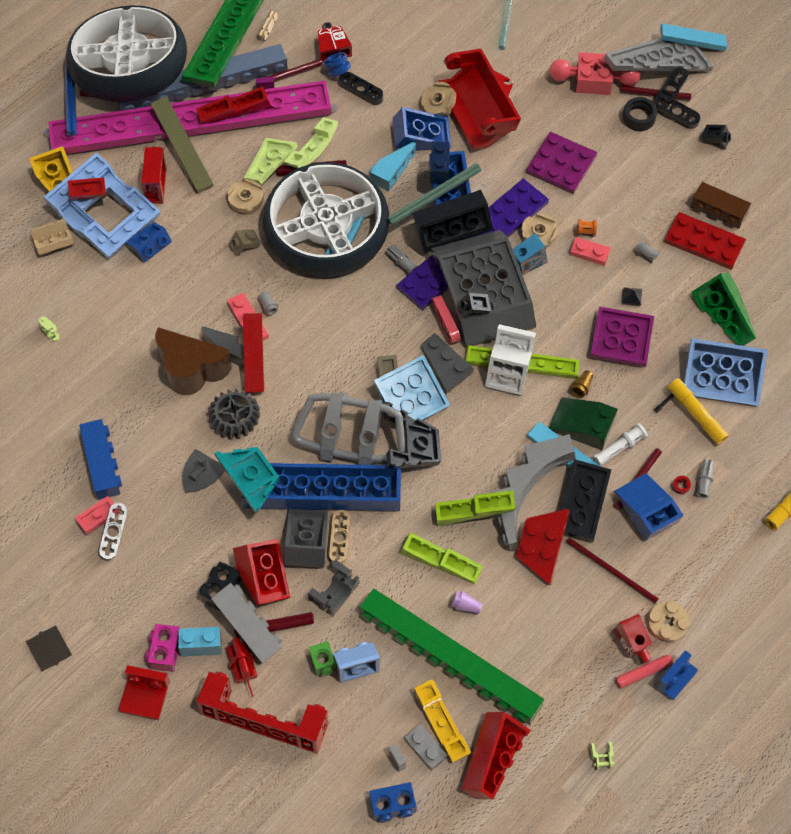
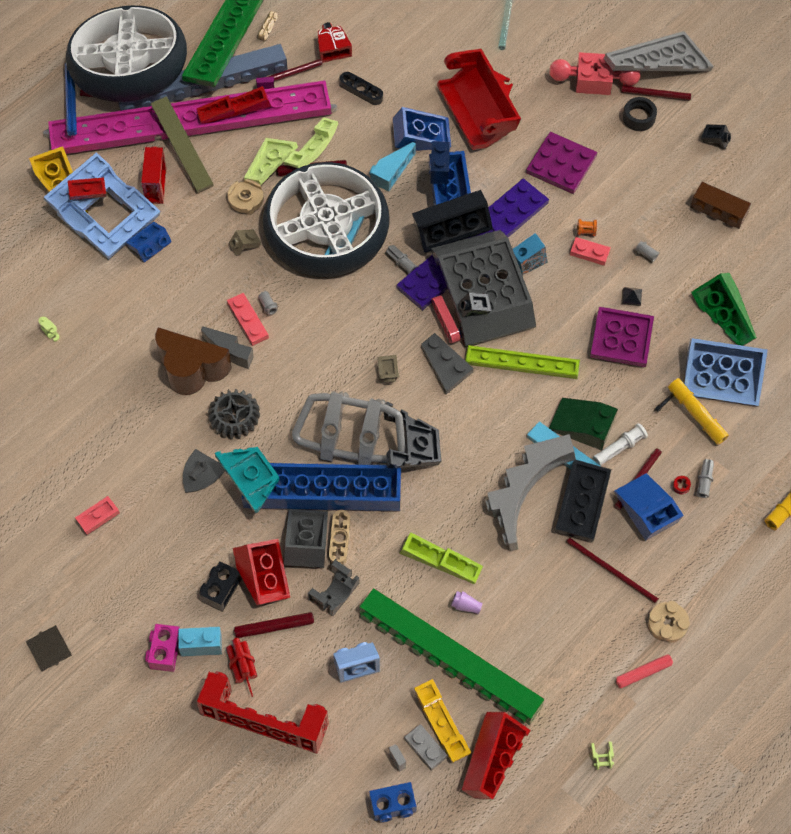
(51, 236): tan bracket -> none
(99, 459): blue brick -> none
(111, 515): beam -> none
(144, 692): red bracket -> none
(246, 623): light grey brick -> none
(253, 352): red slope -> none
(319, 651): bright green brick -> none
(337, 64): blue wheel -> none
(413, 389): plate -> none
(434, 92): tan plate -> none
(434, 194): sand green axle -> none
(473, 508): lime slope -> none
(510, 359): white bracket -> none
(541, 221): tan plate -> none
(542, 542): red wing -> none
(581, 385): pearl gold cone -> none
(633, 631): red torso -> none
(669, 98): black beam -> none
(677, 676): blue bracket -> none
(693, 37): medium azure tile -> none
(705, 240): red plate -> none

